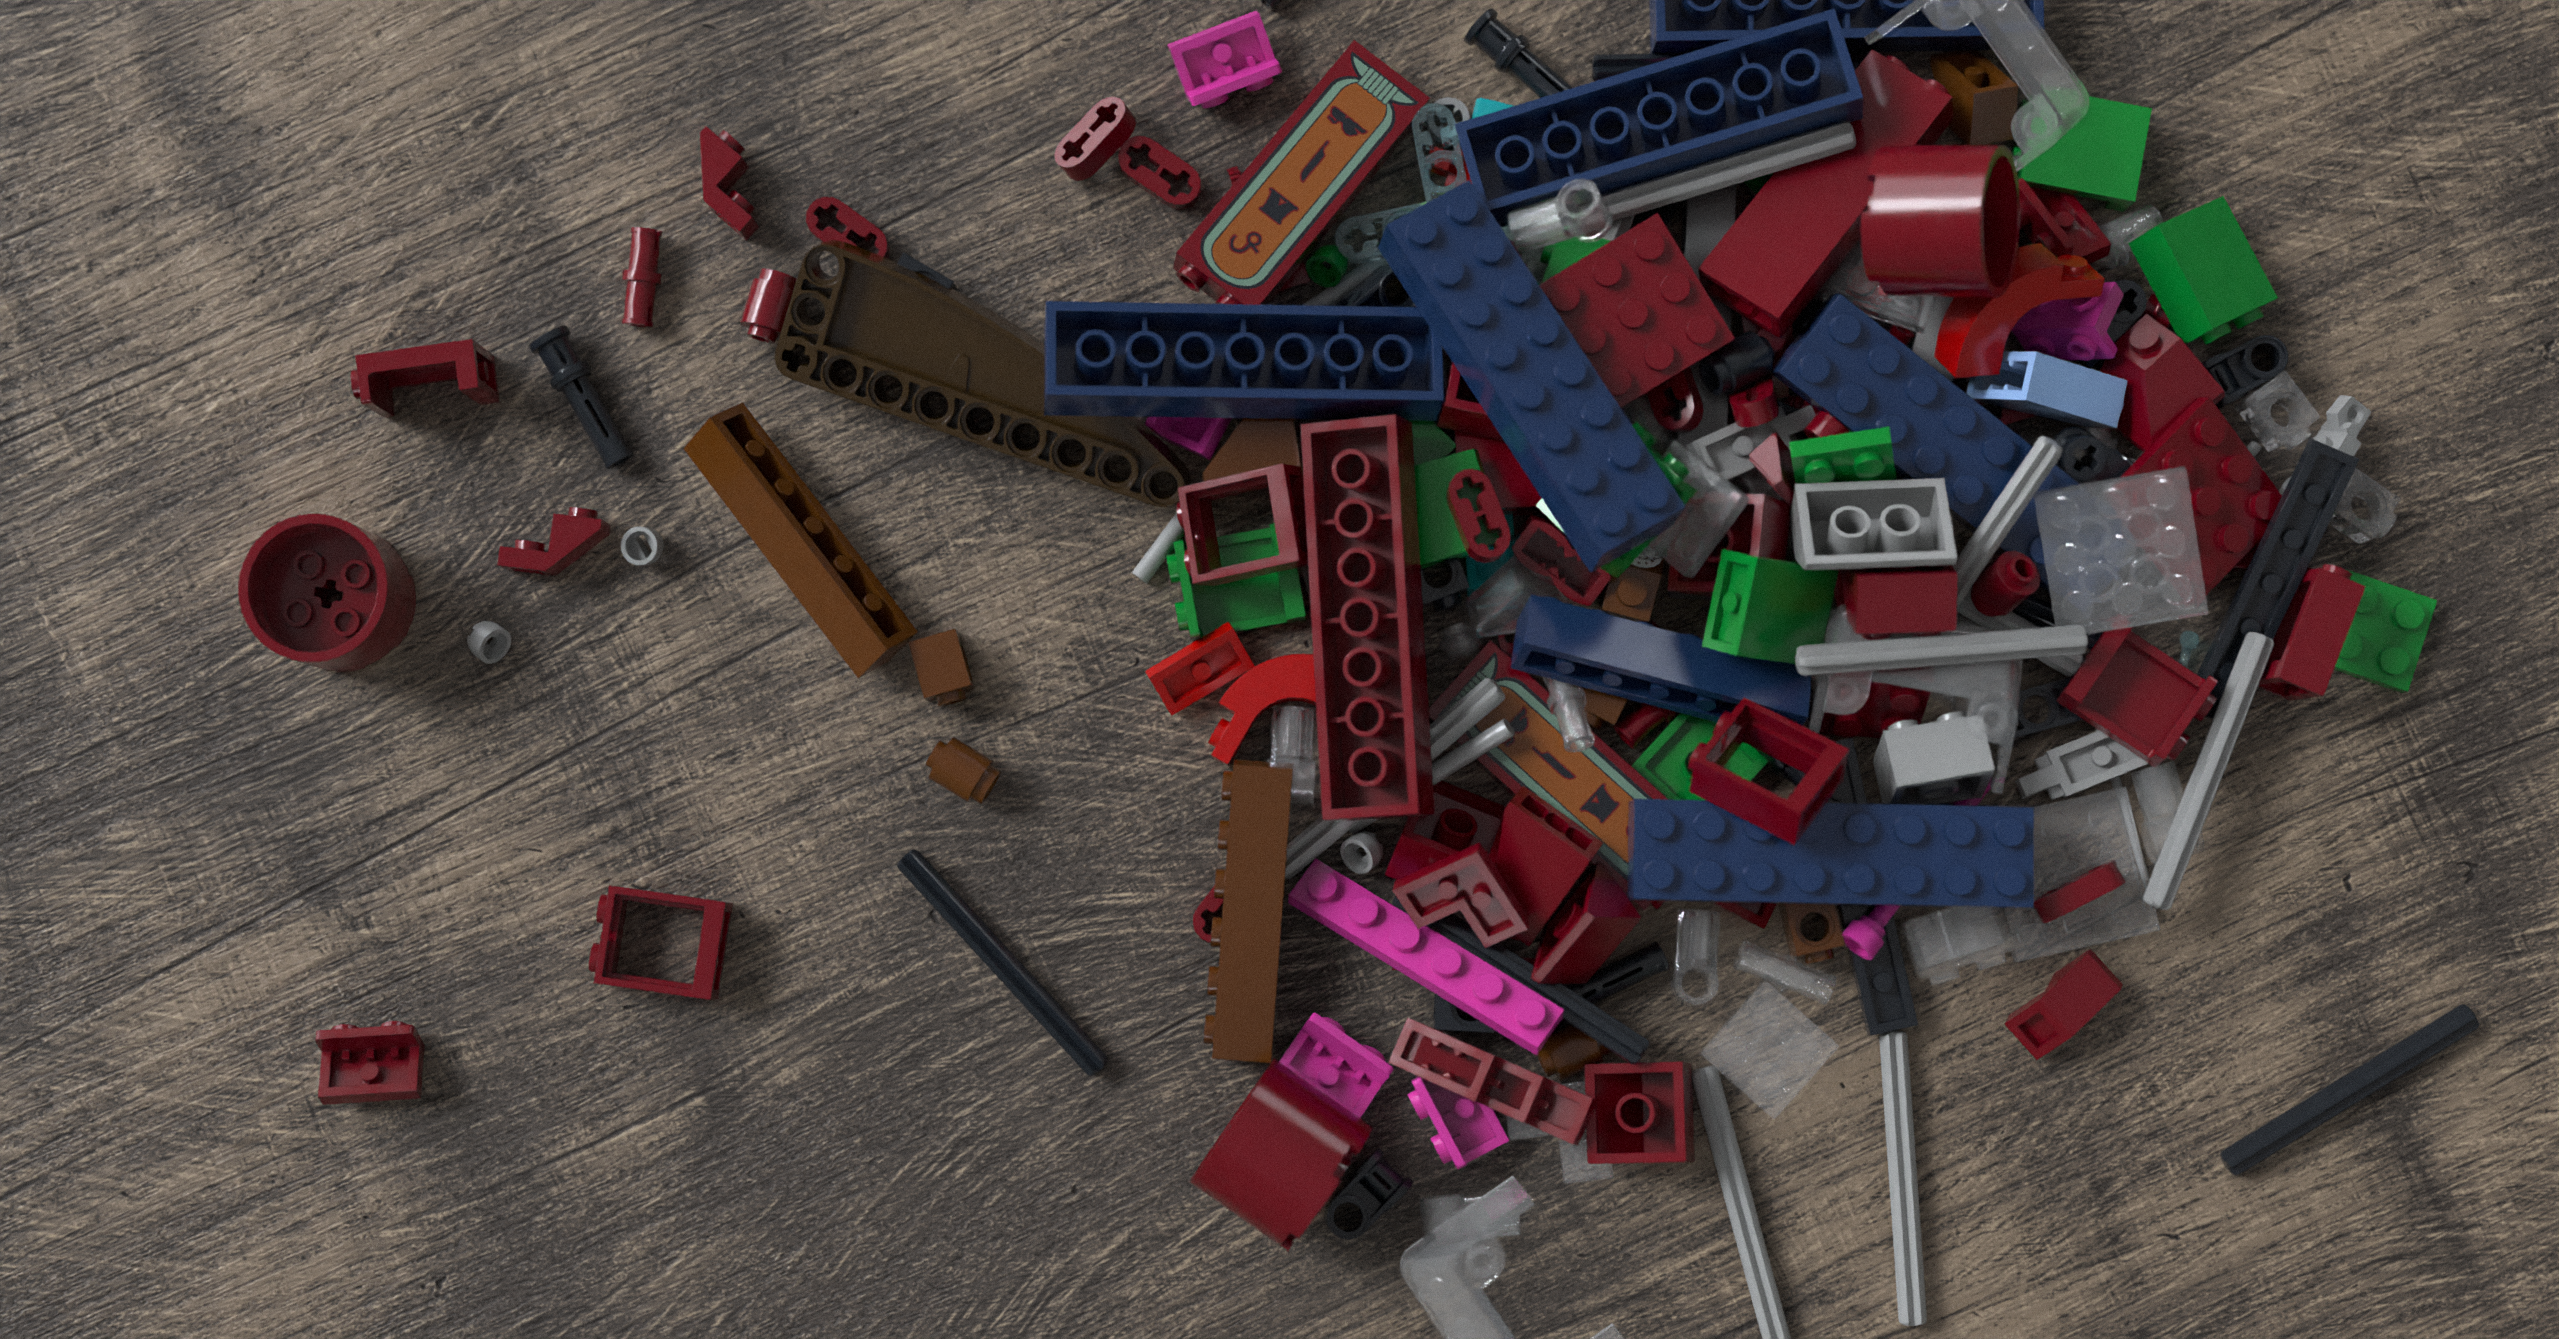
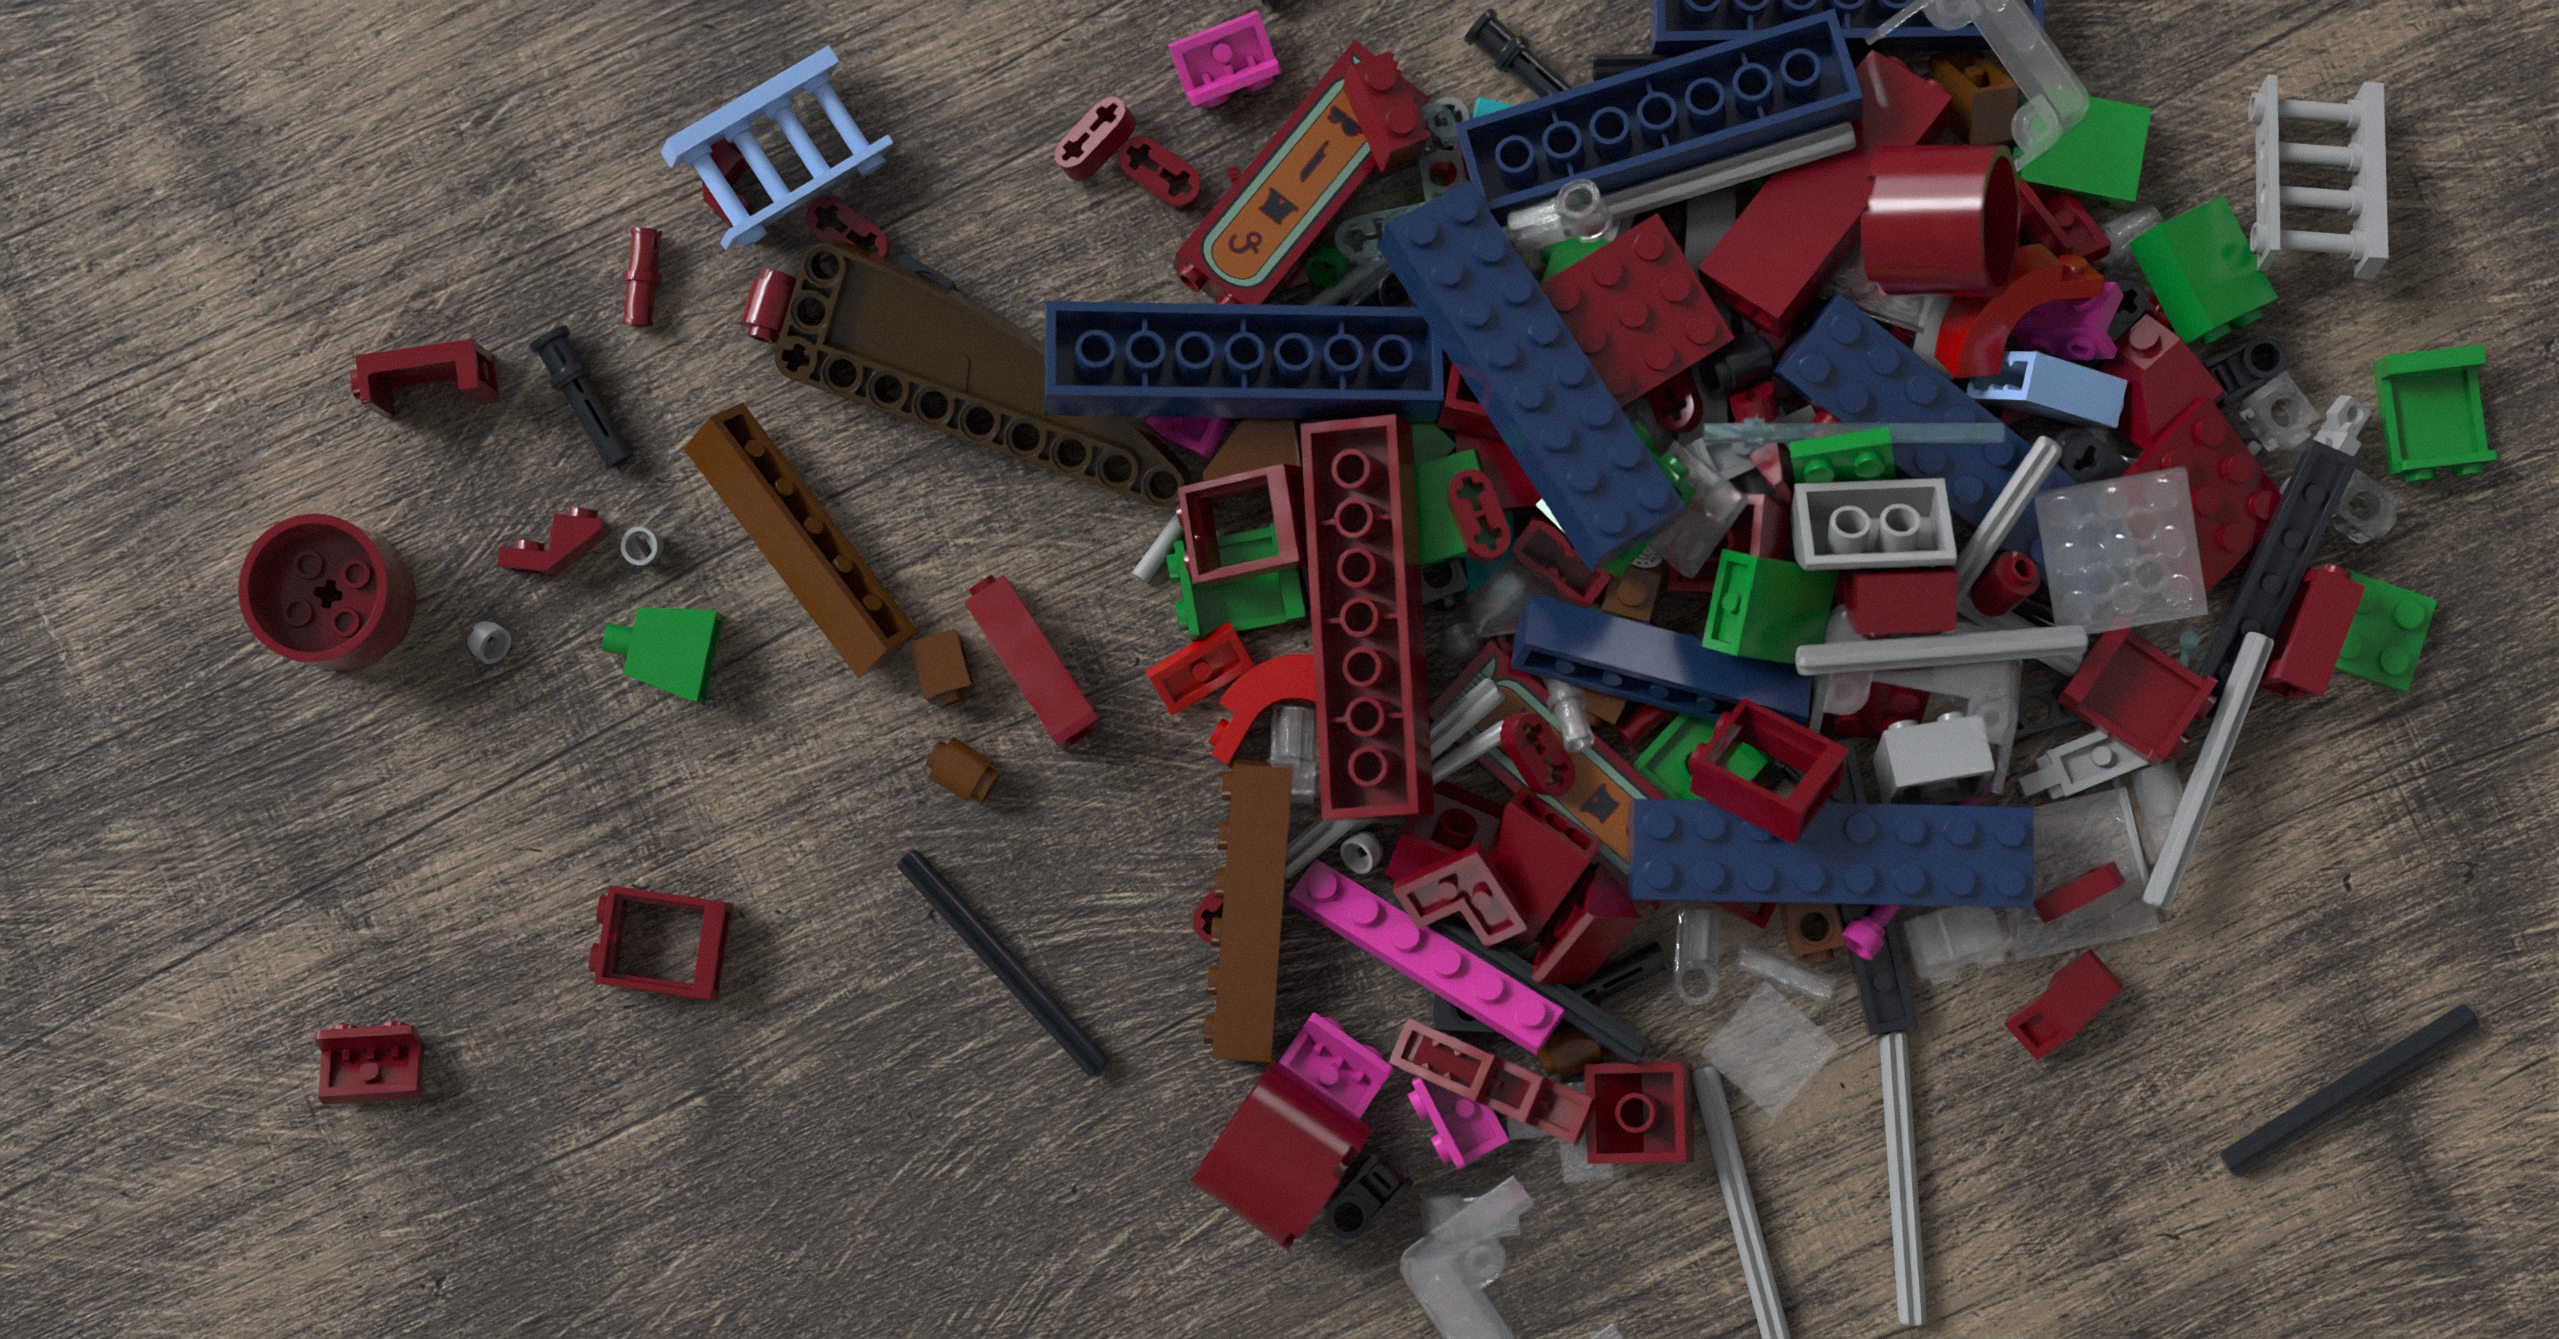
(669, 649): none -> green torso
(734, 124): none -> light blue fence
(1032, 661): none -> dark red slope
(1385, 111): none -> dark red brick
(1542, 751): none -> dark red beam
(1755, 432): none -> clear light blue bar
(2362, 157): none -> light grey fence
(2432, 413): none -> green panel

